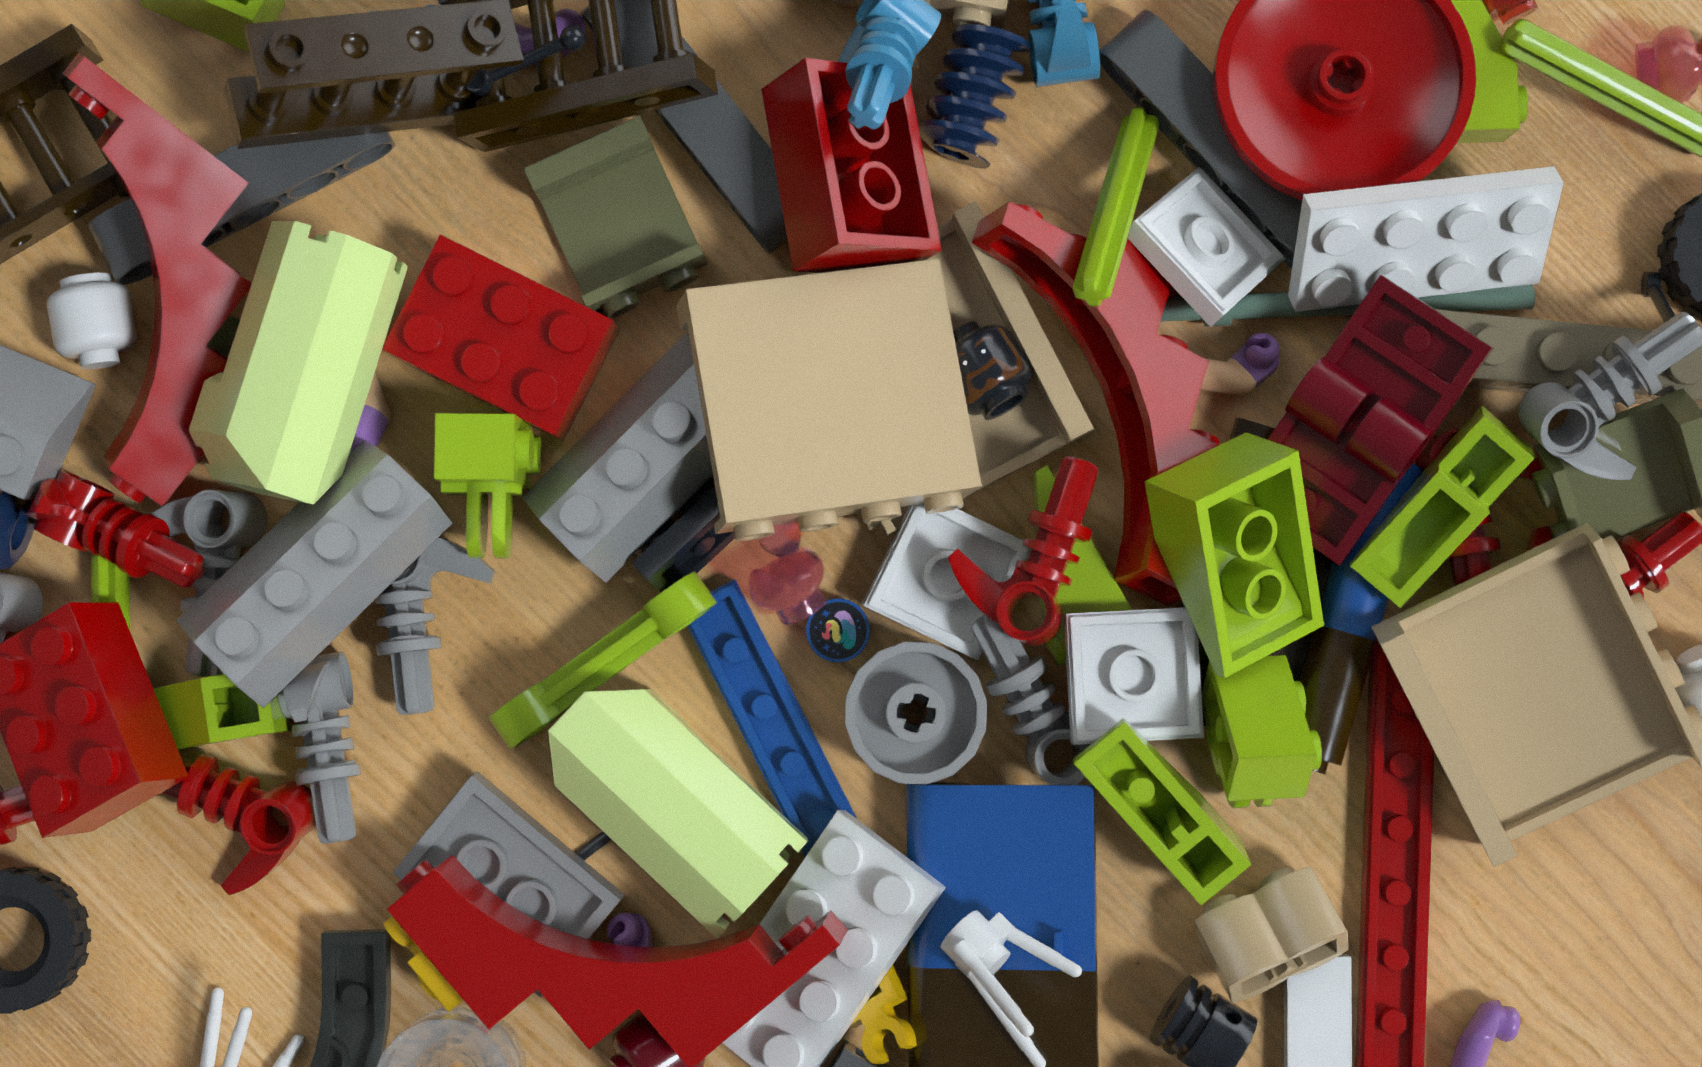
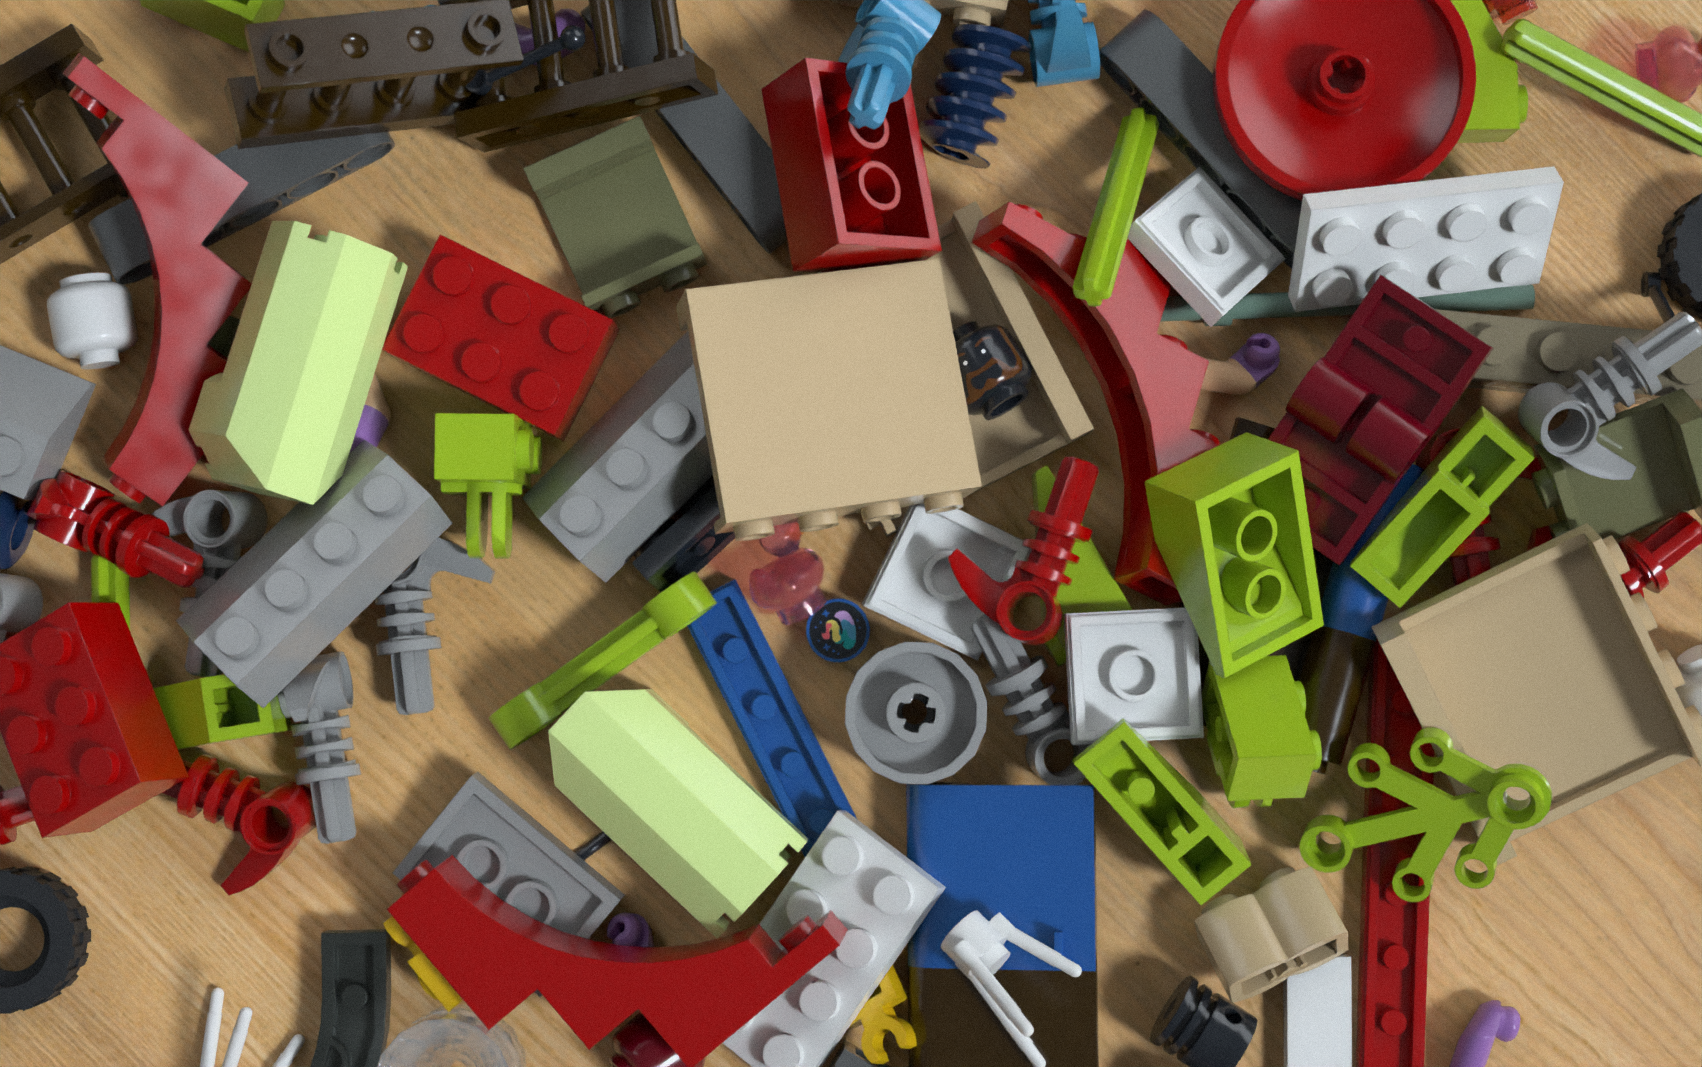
(1433, 813): none -> lime plant

